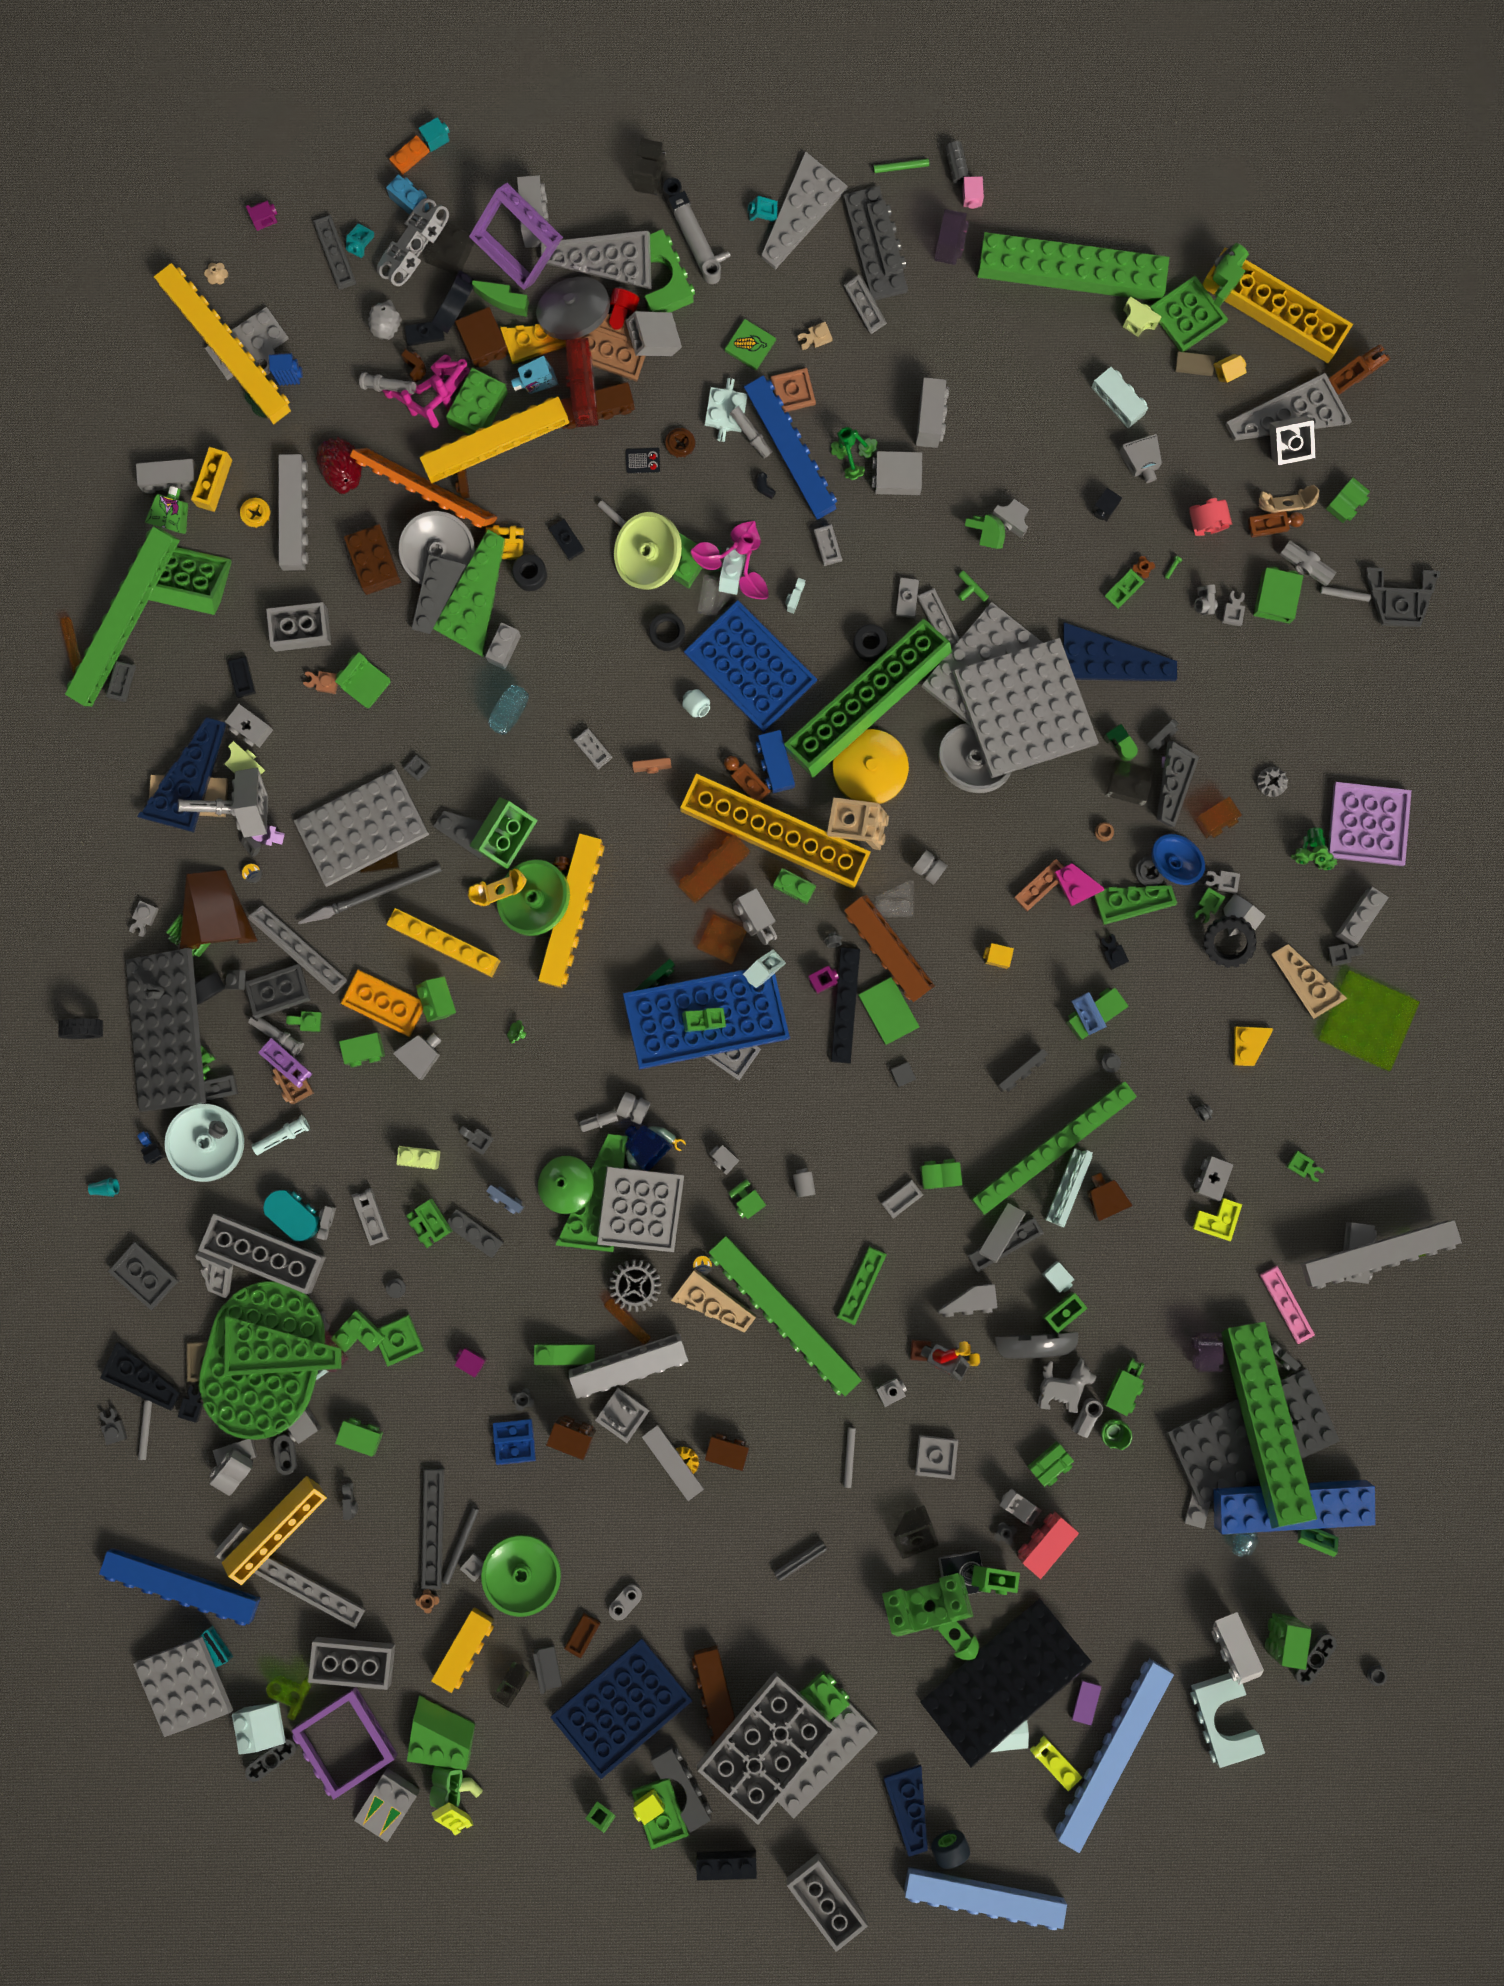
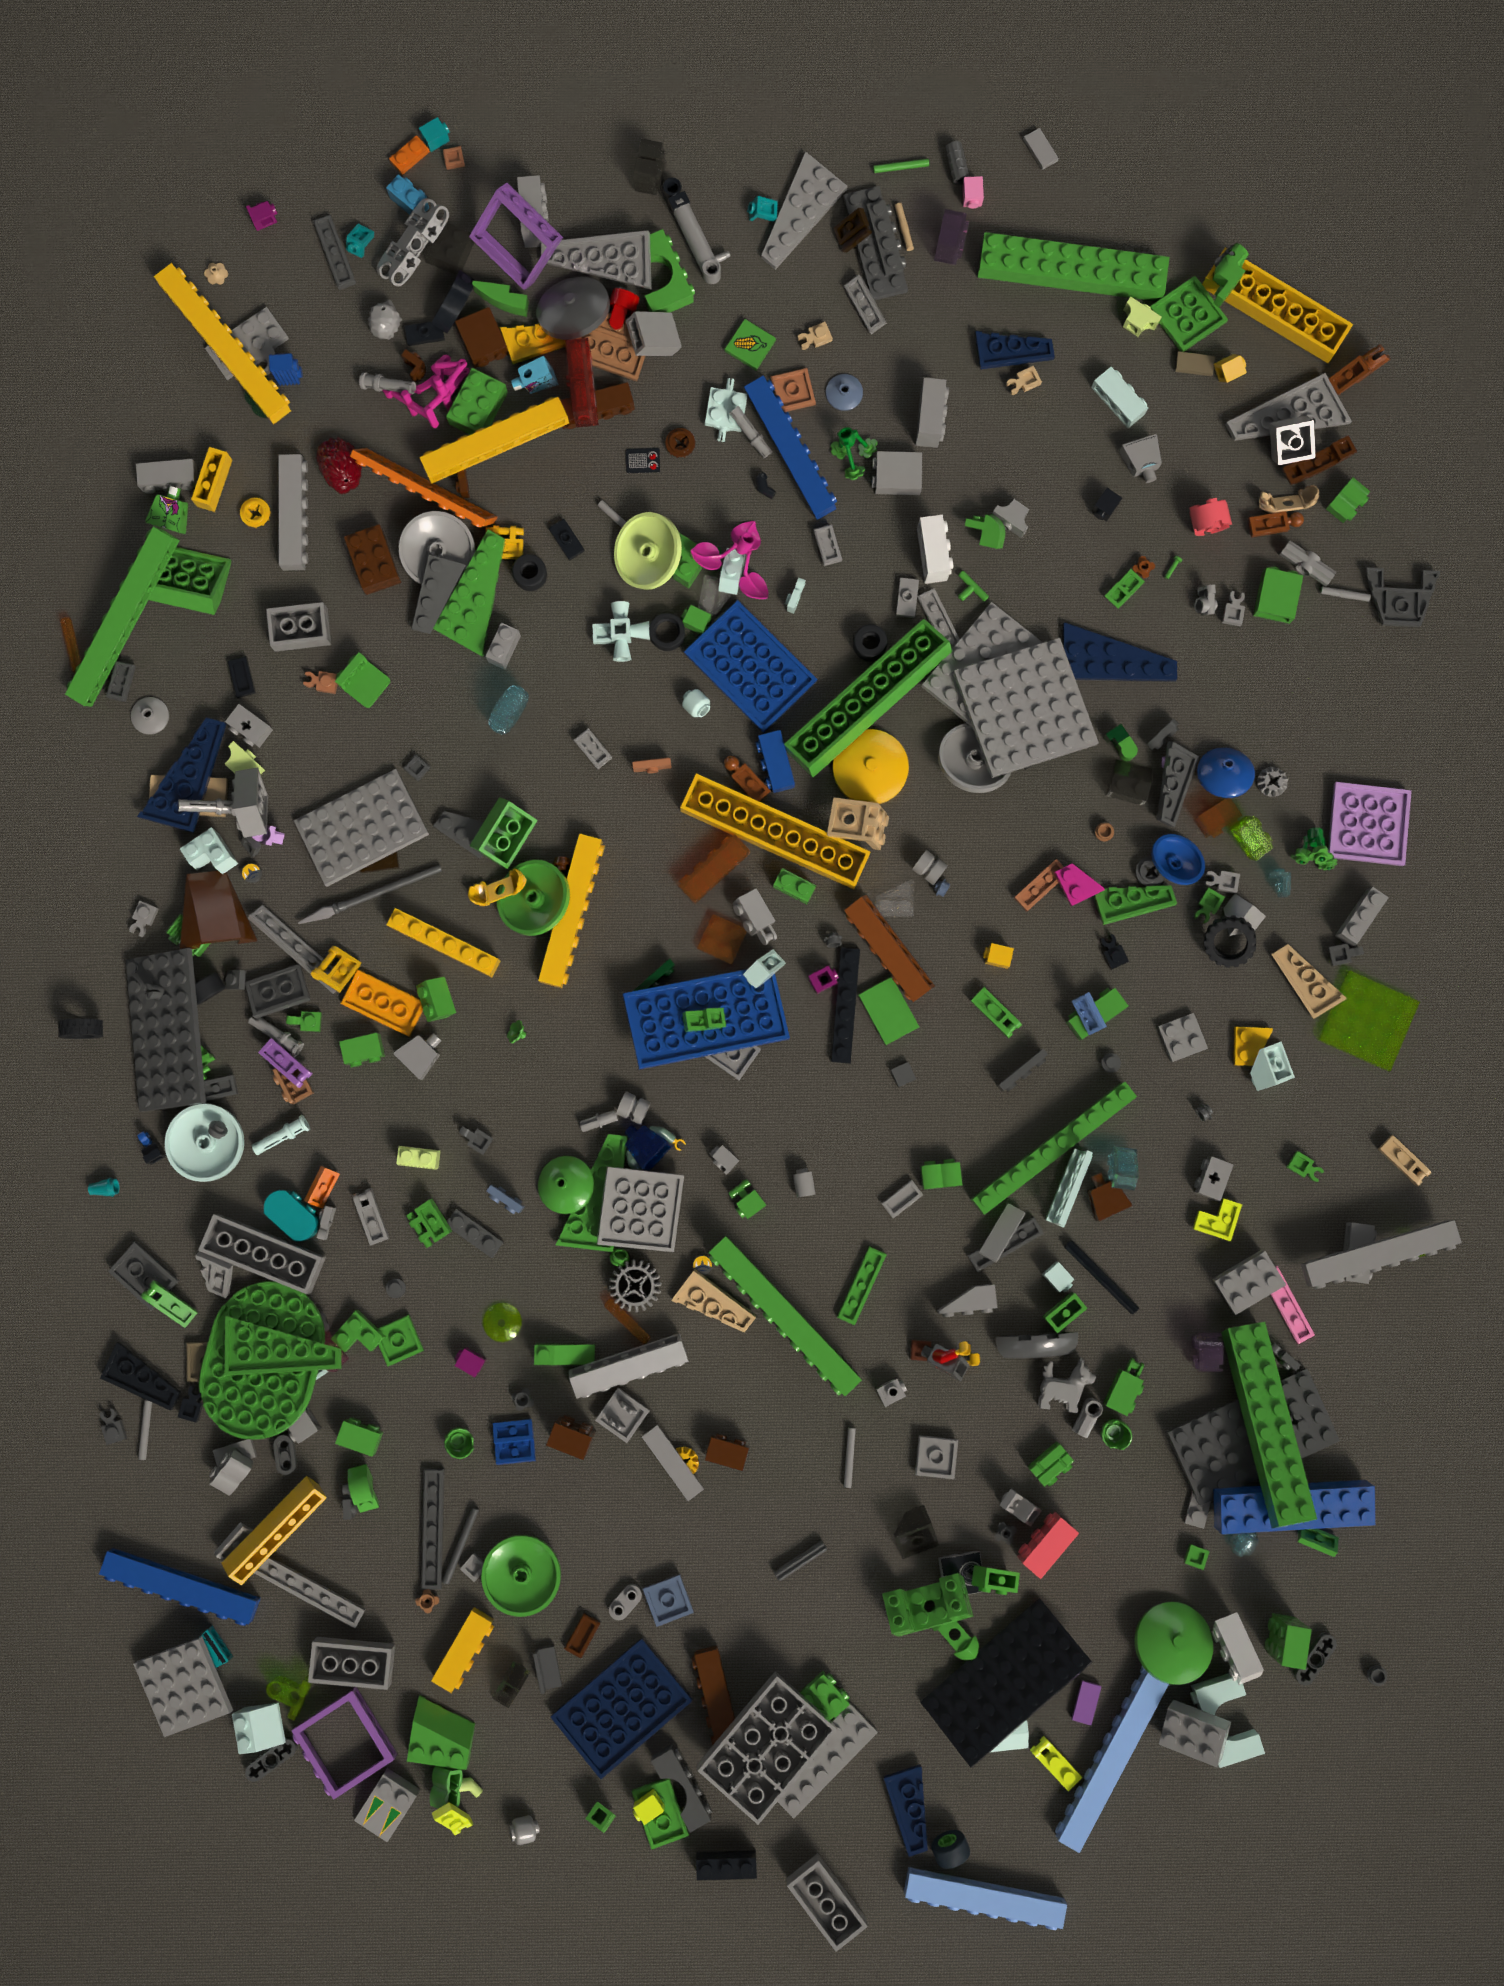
(156, 721): none -> light grey dish
(169, 1304): none -> bright green plate
(207, 848): none -> light aqua brick
(321, 1187): none -> orange plate
(340, 973): none -> yellow plate
(361, 1488): none -> bright green brick
(453, 157): none -> nougat tile
(459, 1443): none -> bright green hair
(512, 1322): none -> clear neon green dish
(523, 1830): none -> light grey head
(619, 1257): none -> bright green plate
(620, 631): none -> light aqua brick
(668, 1600): none -> sand blue plate
(696, 619): none -> bright green brick
(844, 400): none -> sand blue dish
(852, 230): none -> dark brown plate
(904, 227): none -> tan piece
(934, 548): none -> white brick
(941, 887): none -> sand blue plate
(995, 1012): none -> bright green plate
(1002, 351): none -> dark blue wing
(1026, 380): none -> tan plate
(1040, 149): none -> light grey tile
(1101, 1277): none -> black axle
(1123, 1168): none -> clear light blue brick
(1173, 1643): none -> bright green dish
(1182, 1037): none -> light grey plate
(1195, 1733): none -> light grey brick
(1196, 1556): none -> bright green plate
(1225, 780): none -> blue dish
(1249, 1281): none -> light grey brick
(1251, 837): none -> clear neon green brick
(1271, 1067): none -> light aqua slope
(1284, 883): none -> clear light blue bracket
(1323, 460): none -> reddish brown slope
(1404, 1160): none -> tan plate

